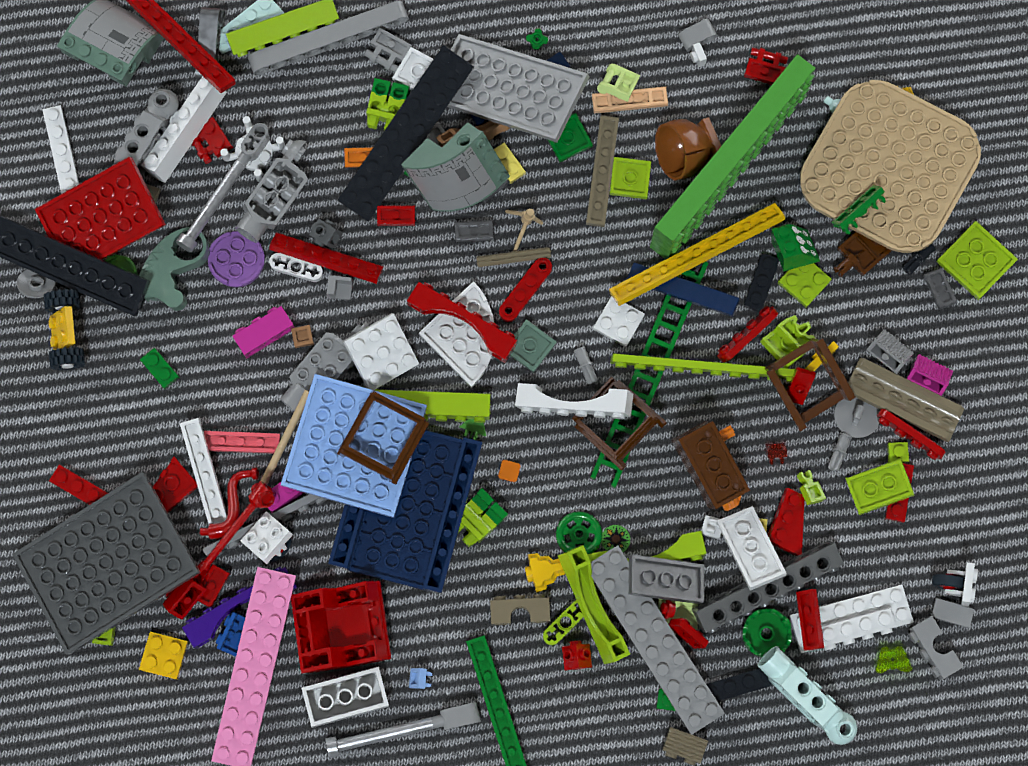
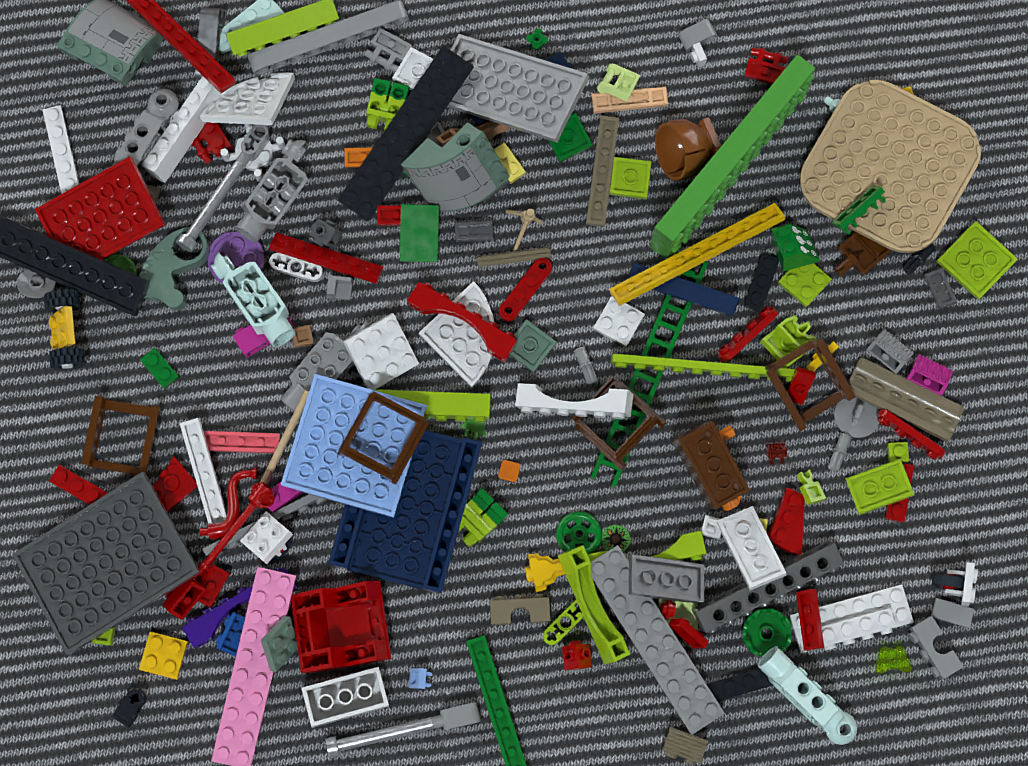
(94, 432): none -> reddish brown piece
(128, 710): none -> black piece
(250, 101): none -> white plate
(255, 299): none -> light aqua brick
(279, 643): none -> sand green plate
(419, 233): none -> green tile
(663, 702): green plate -> none

